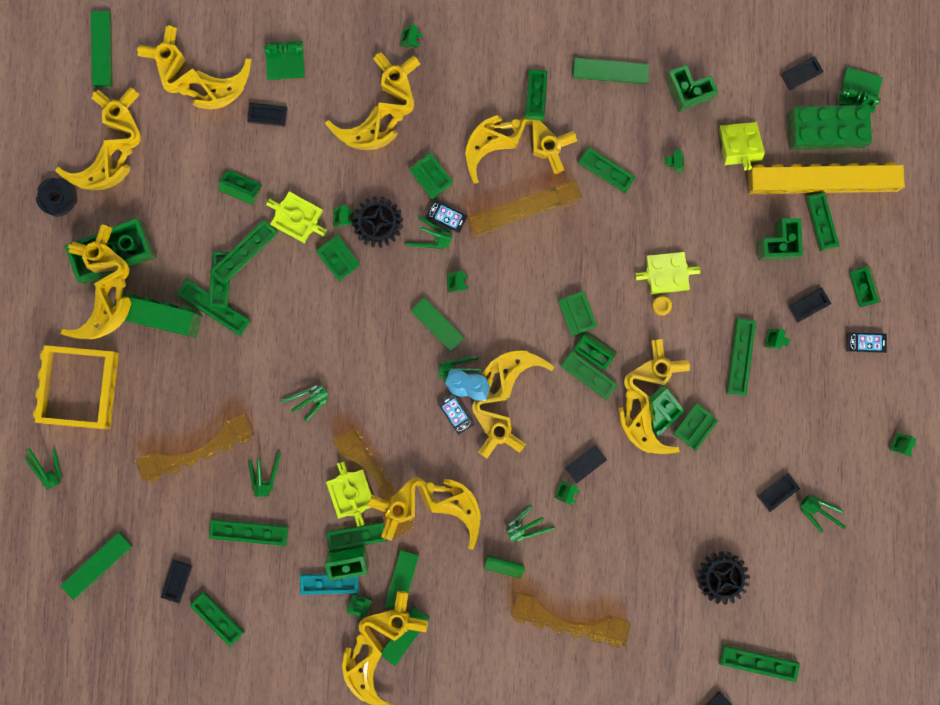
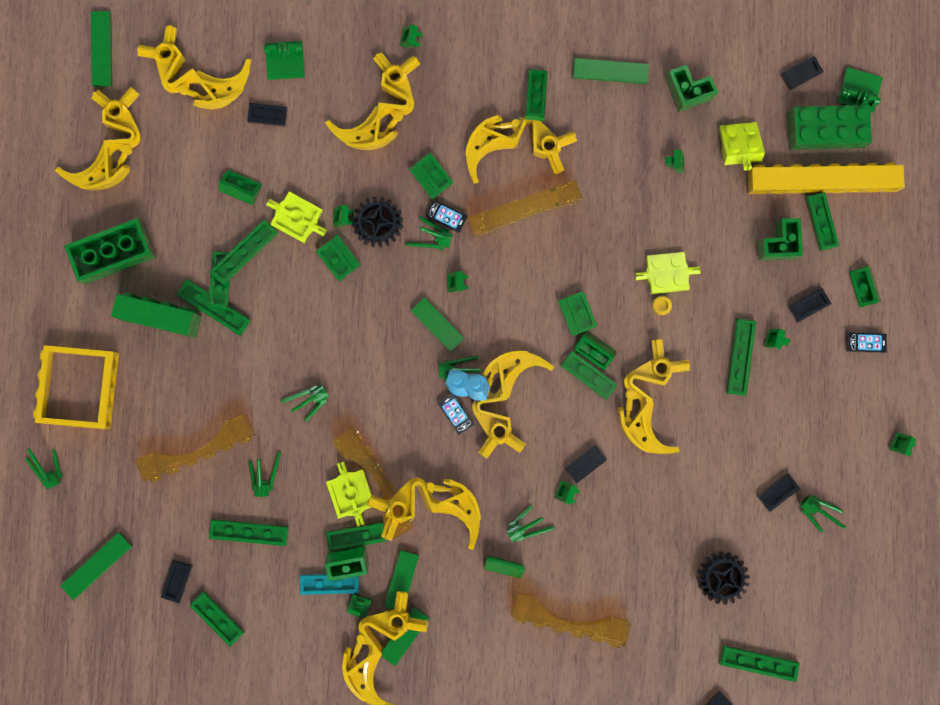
(45, 196): black plate -> none
(105, 261): yellow piece -> none
(606, 170): green tile -> none
(663, 410): green wing -> none
(695, 426): green plate -> none

